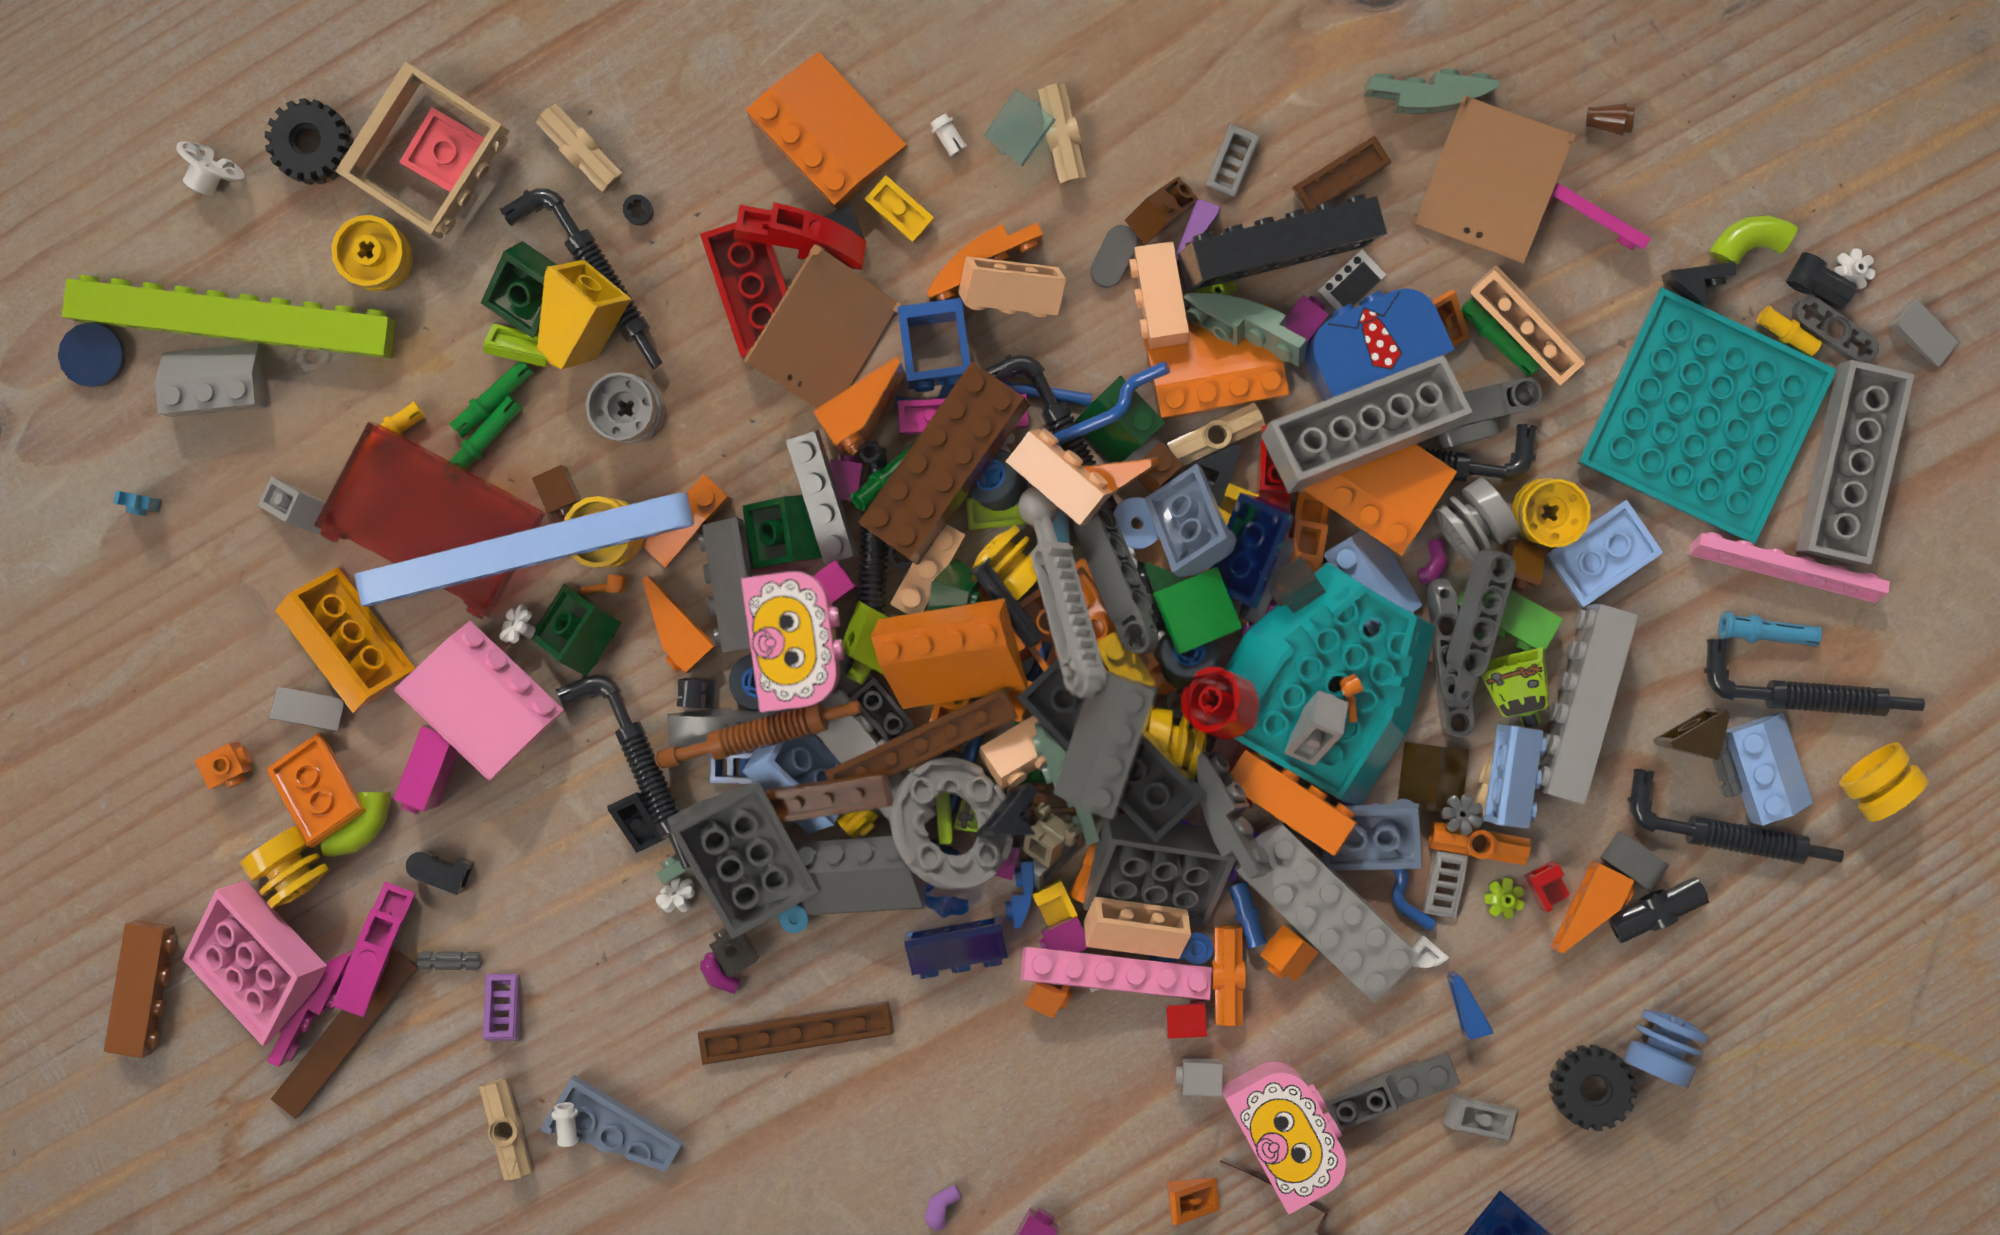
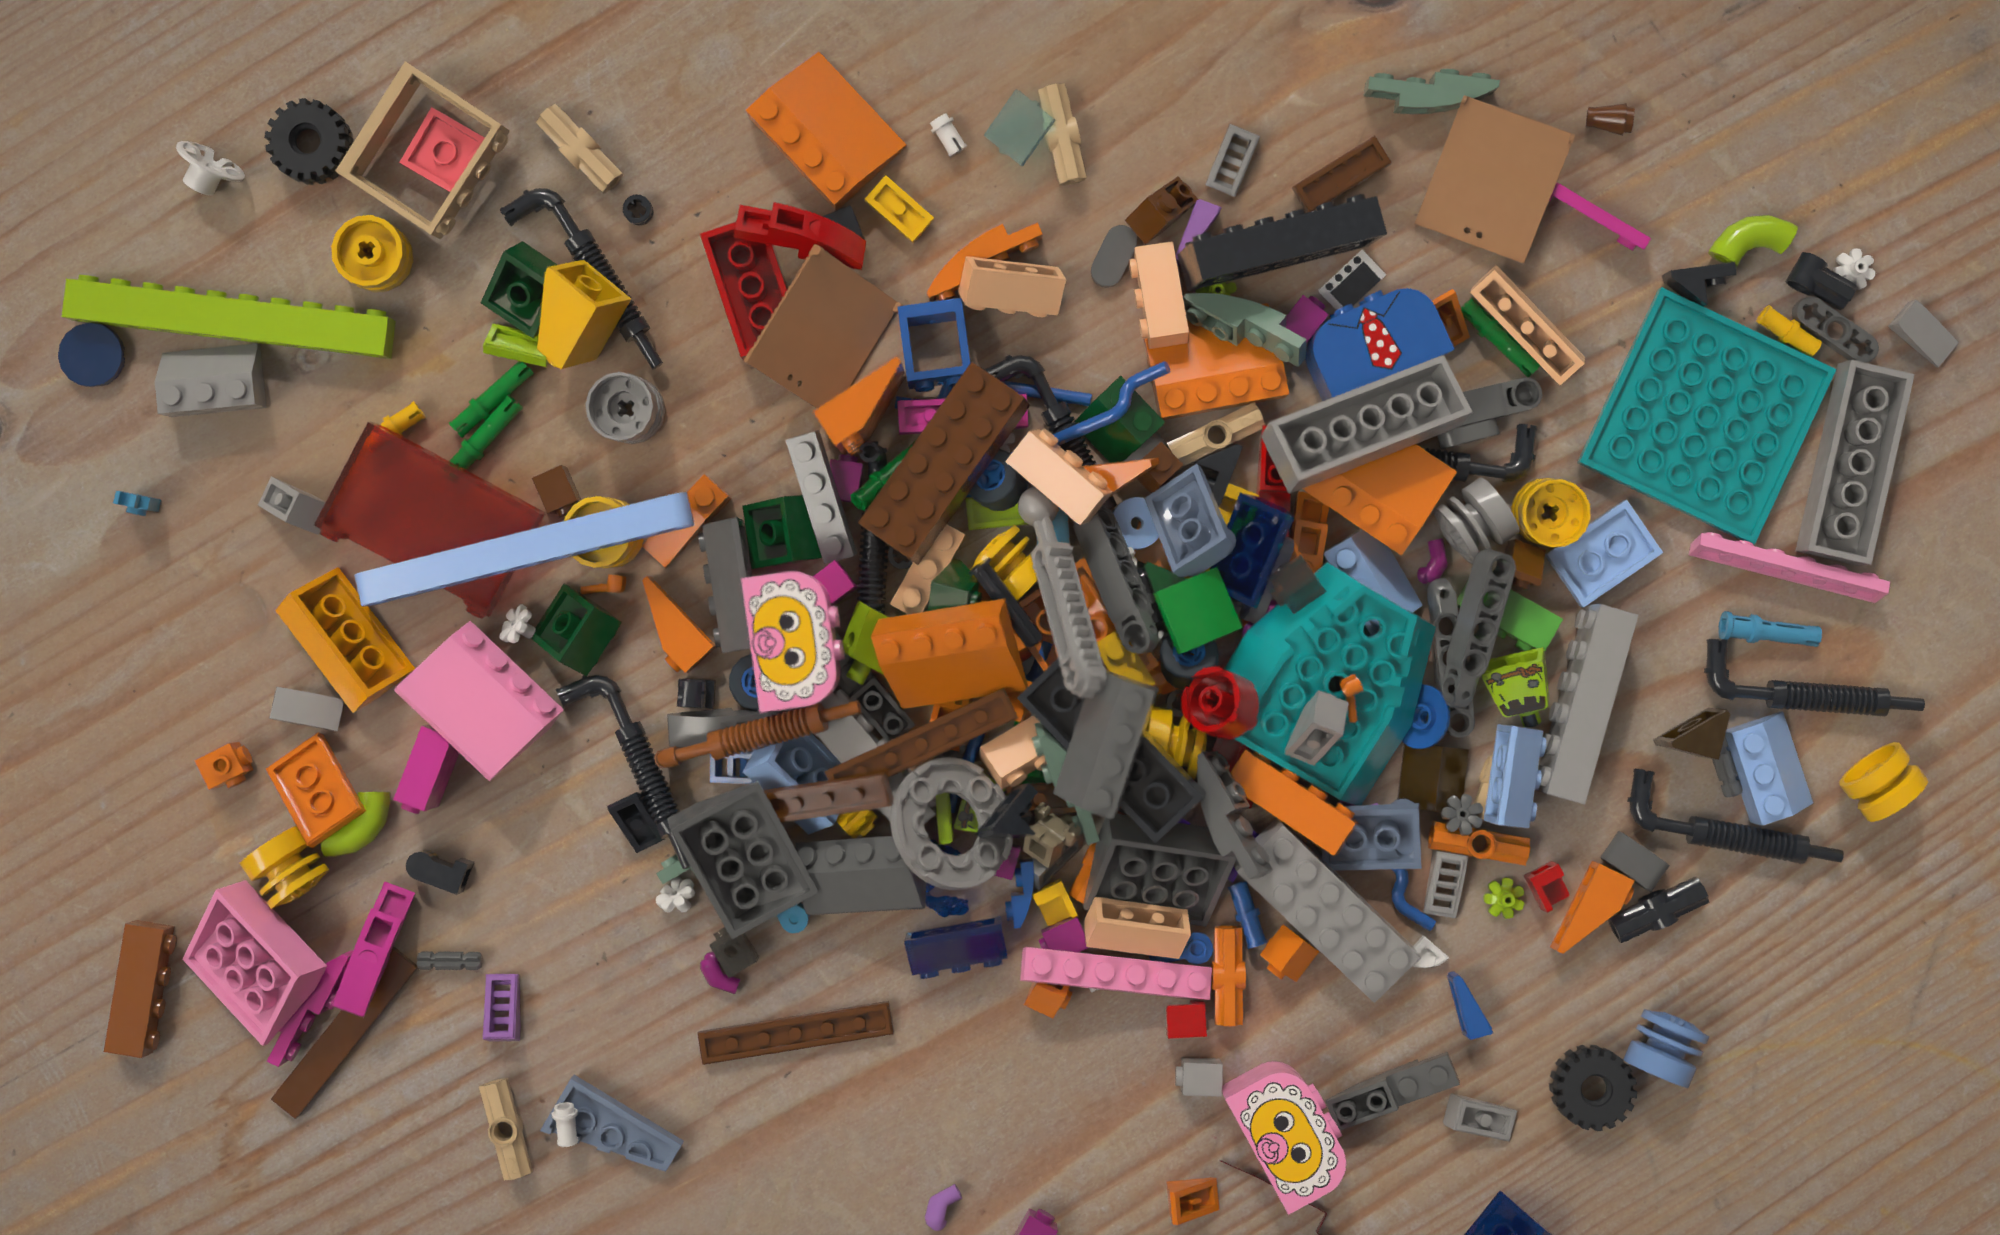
(1428, 733): none -> blue dish

